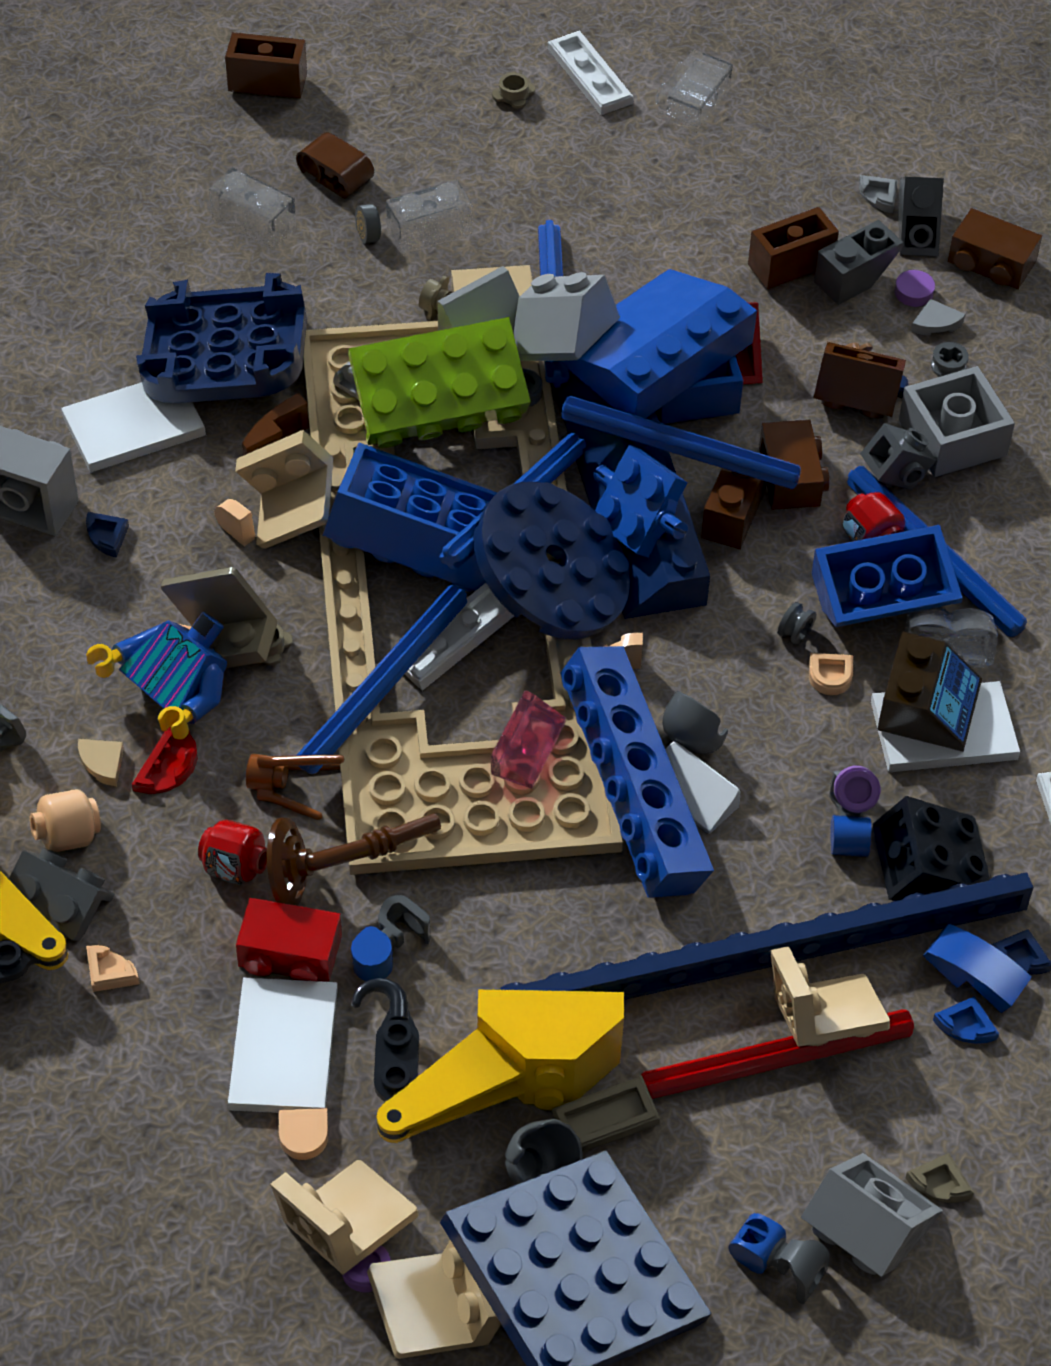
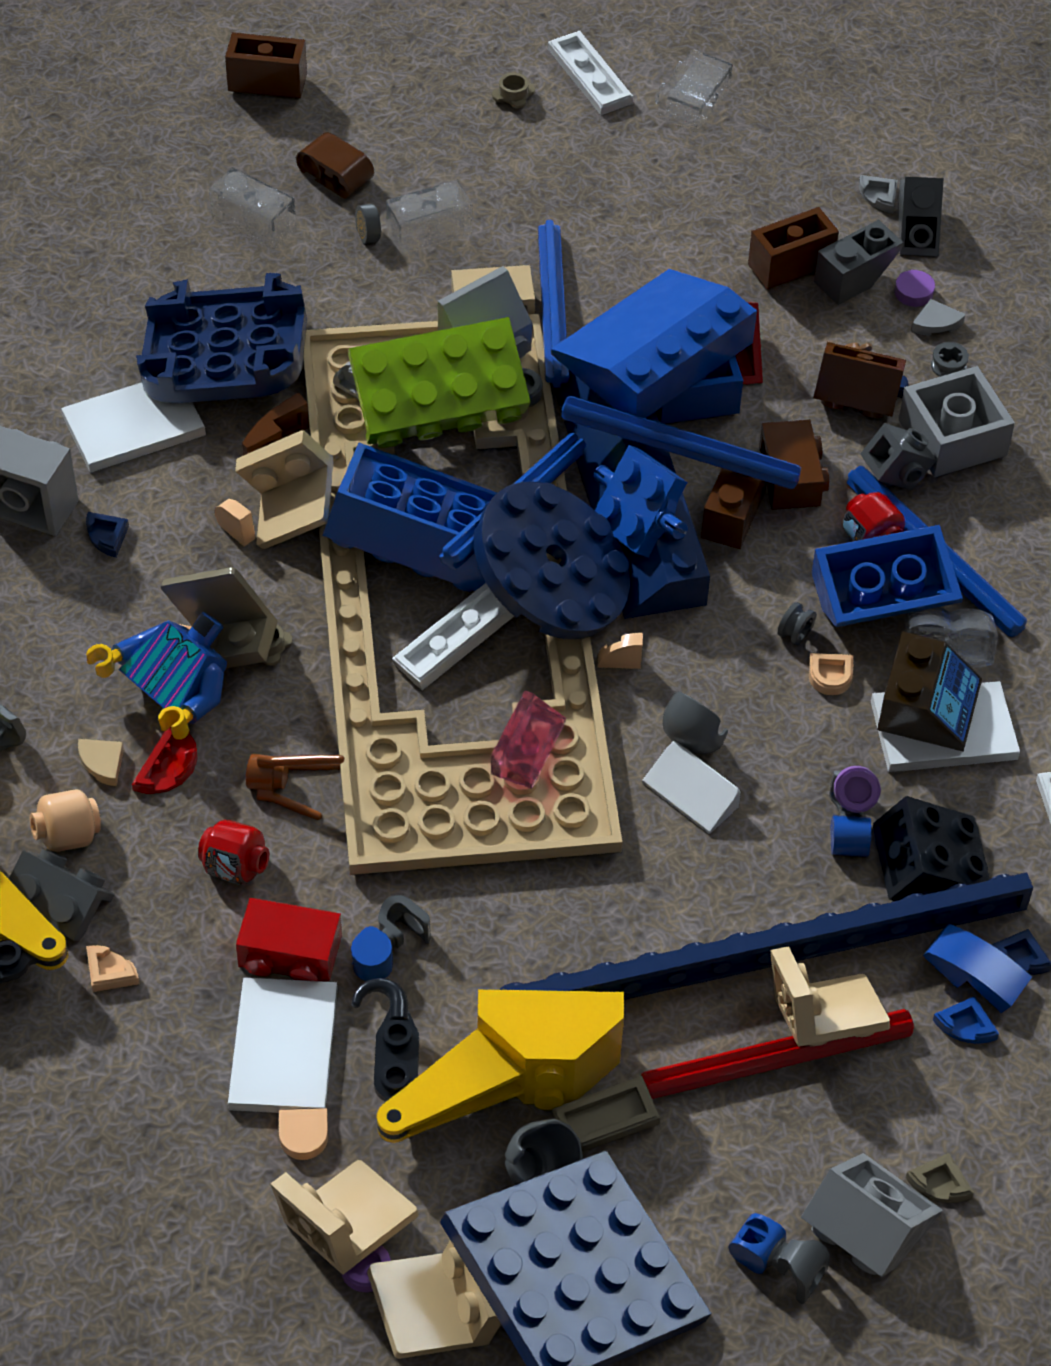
(301, 862): reddish brown dish -> none
(385, 675): blue axle -> none
(431, 294): dark tan plate -> none
(563, 316): light grey slope -> none
(636, 772): blue brick -> none
(994, 248): reddish brown brick -> none

